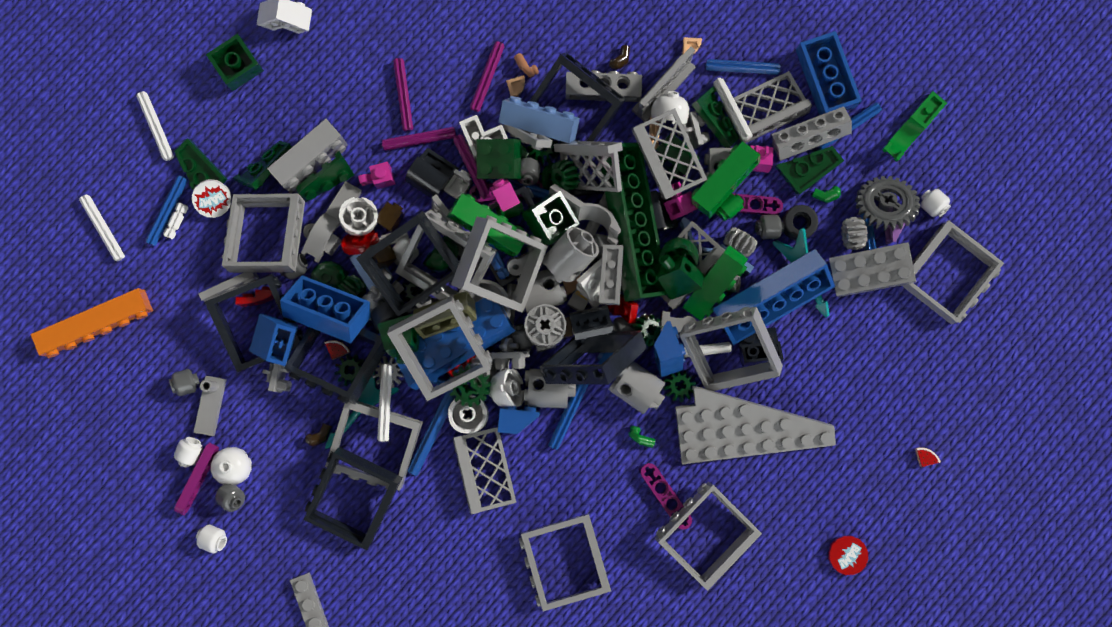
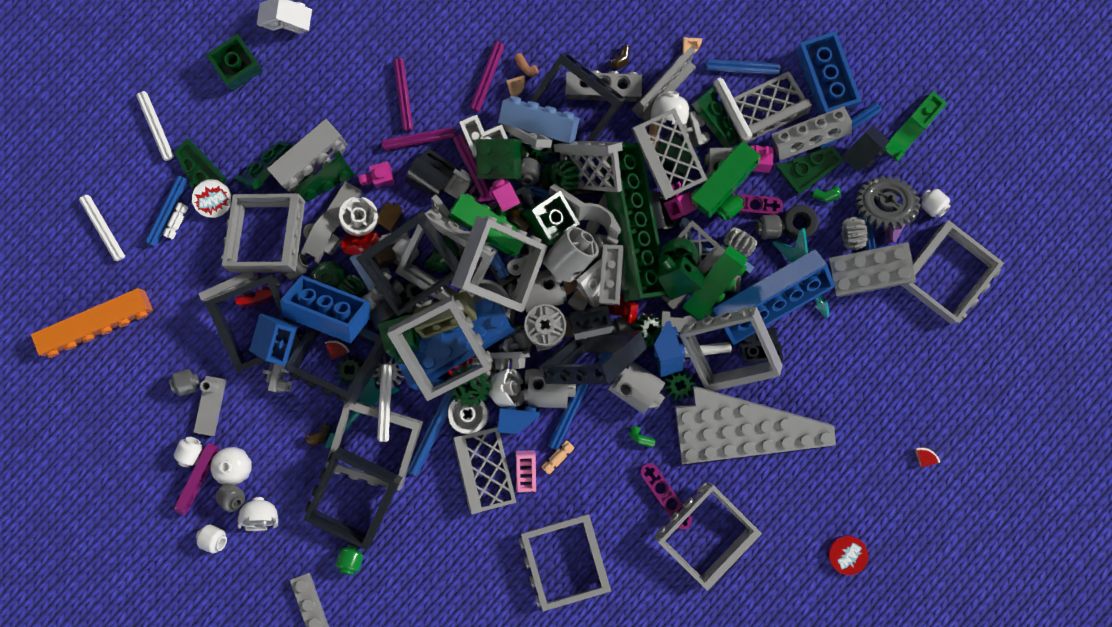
(257, 515): none -> white cylinder
(349, 560): none -> green head
(517, 219): none -> dark brown arm
(525, 455): none -> bright pink slope
(557, 457): none -> light nougat axle
(865, 148): none -> black brick

